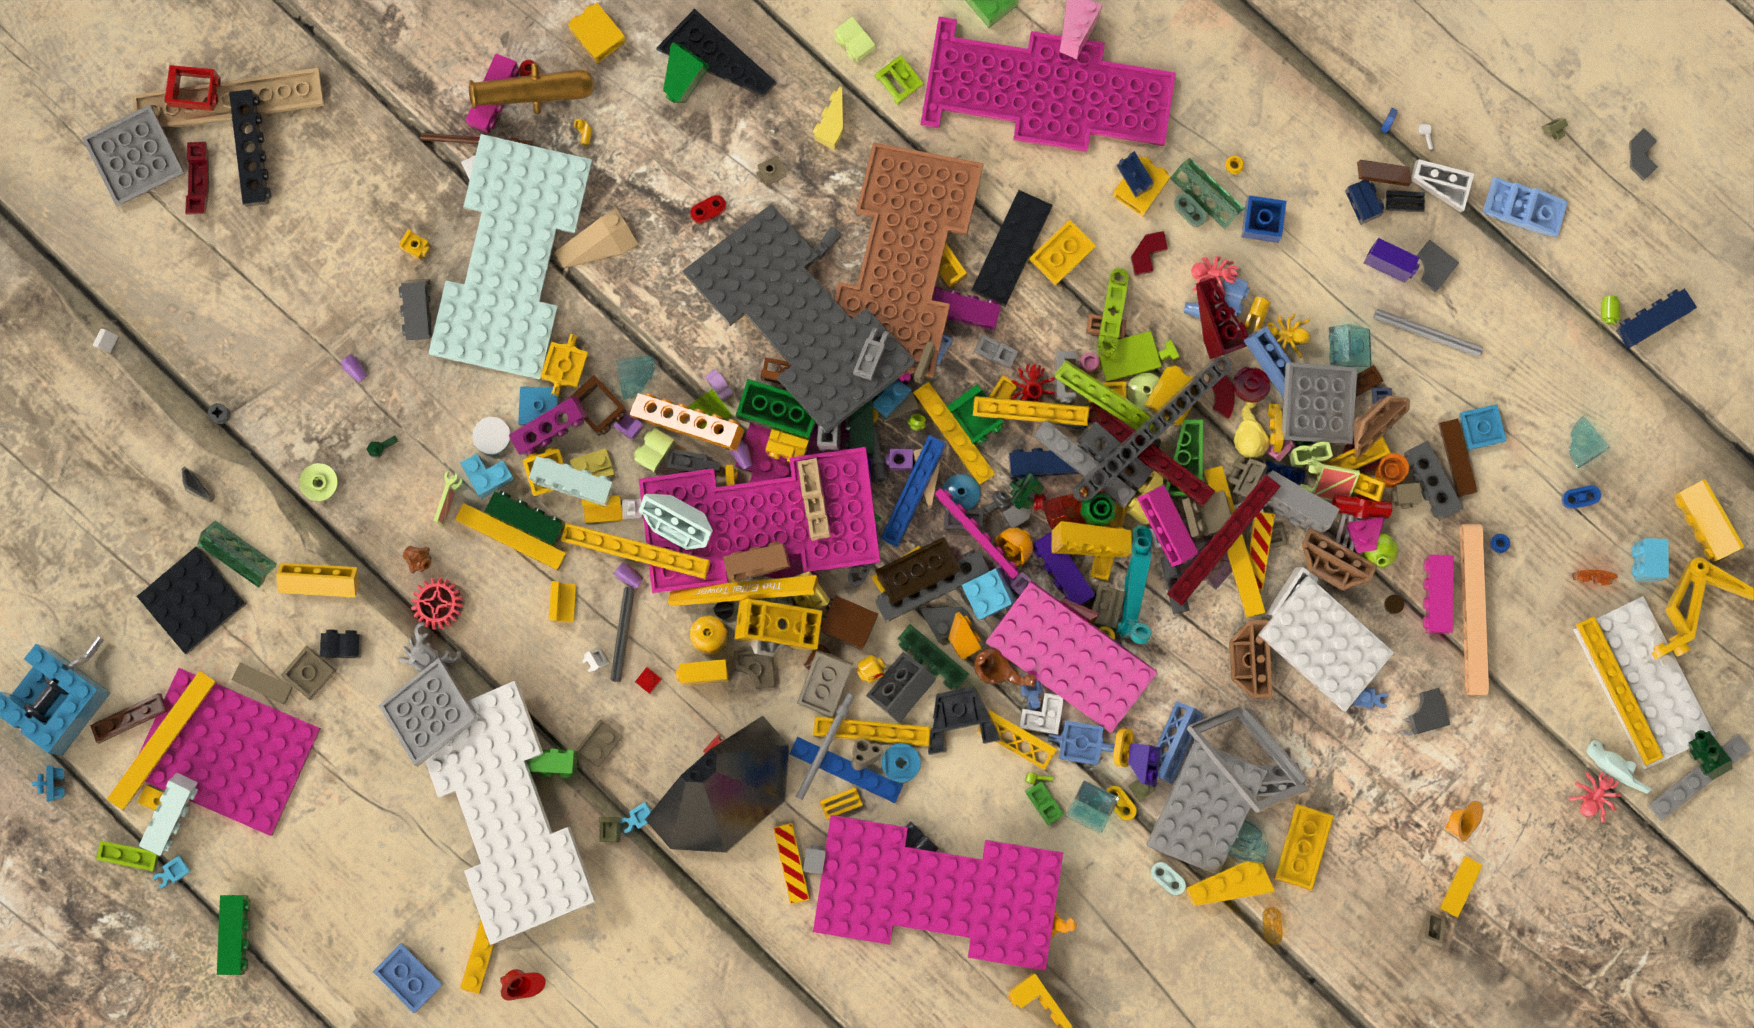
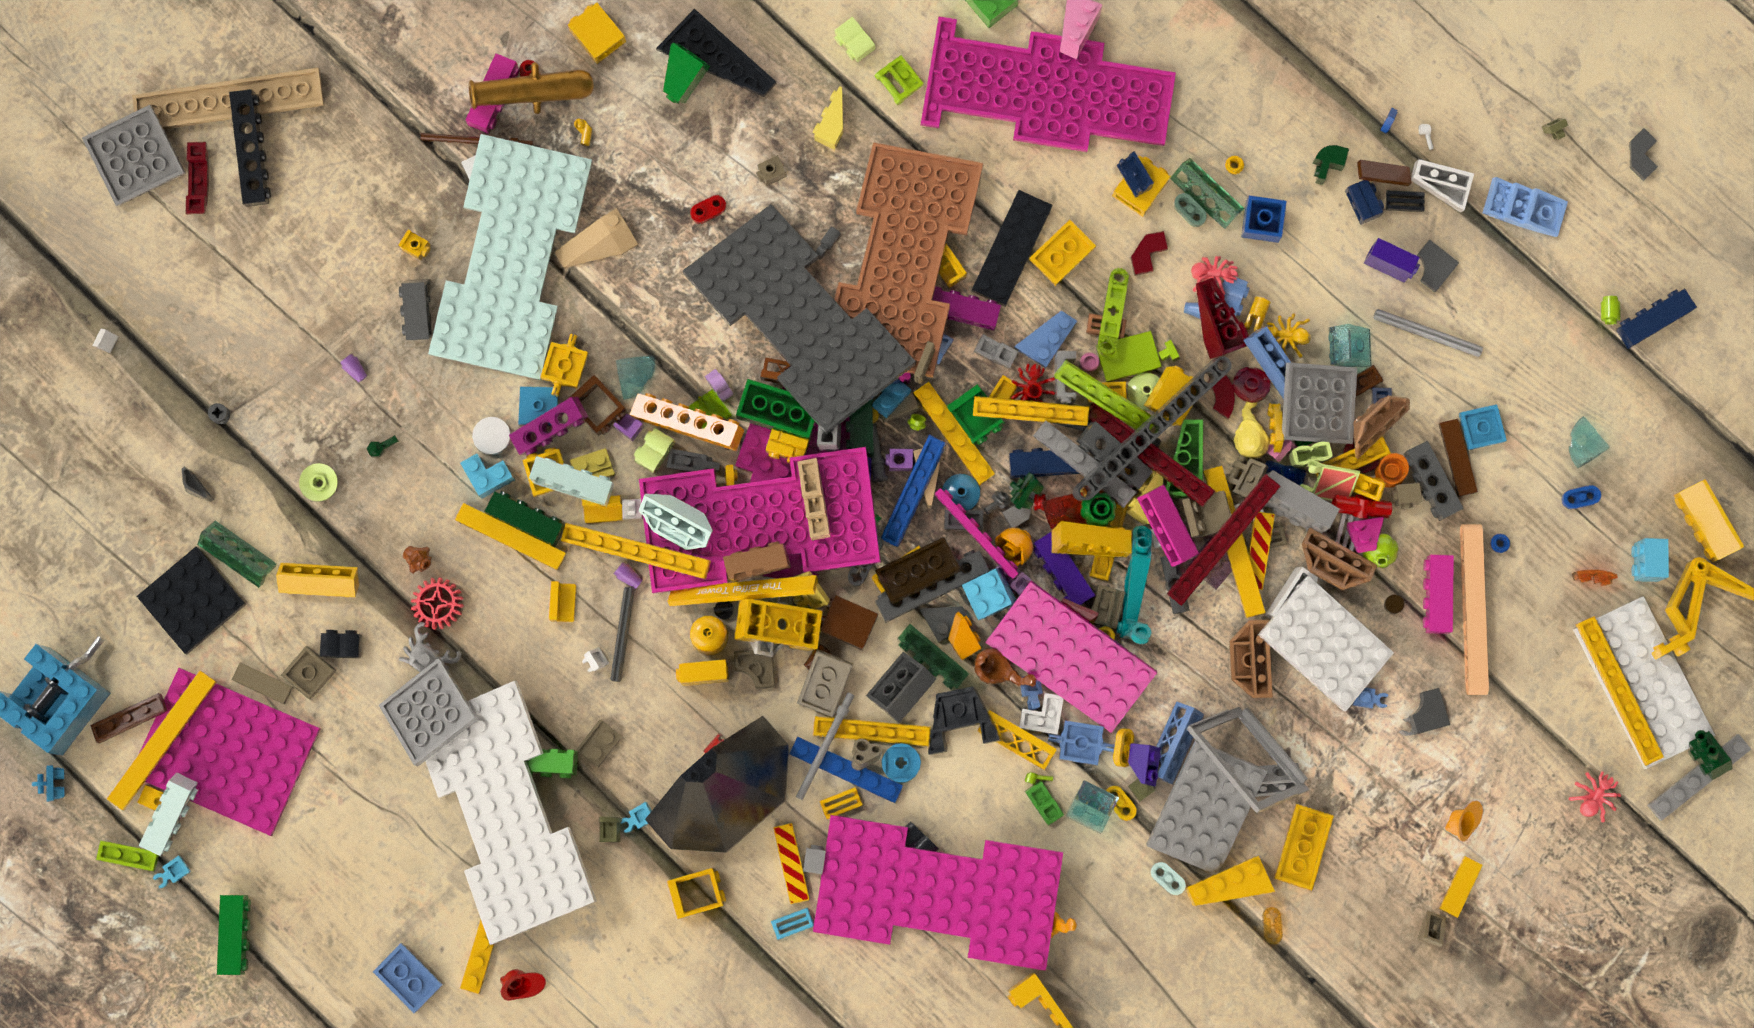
(173, 86): red window -> none
(447, 498): yellowish green flag -> none
(648, 680): red plate -> none
(676, 897): none -> yellow window
(742, 456): medium lavender cone -> none
(777, 929): none -> medium azure tile
(870, 355): light grey hinge -> none
(870, 668): yellow head -> none
(1047, 339): none -> medium blue wing
(1249, 844): clear light blue brick -> none
(1329, 157): none -> dark green brick
(1615, 766): light aqua animal -> none

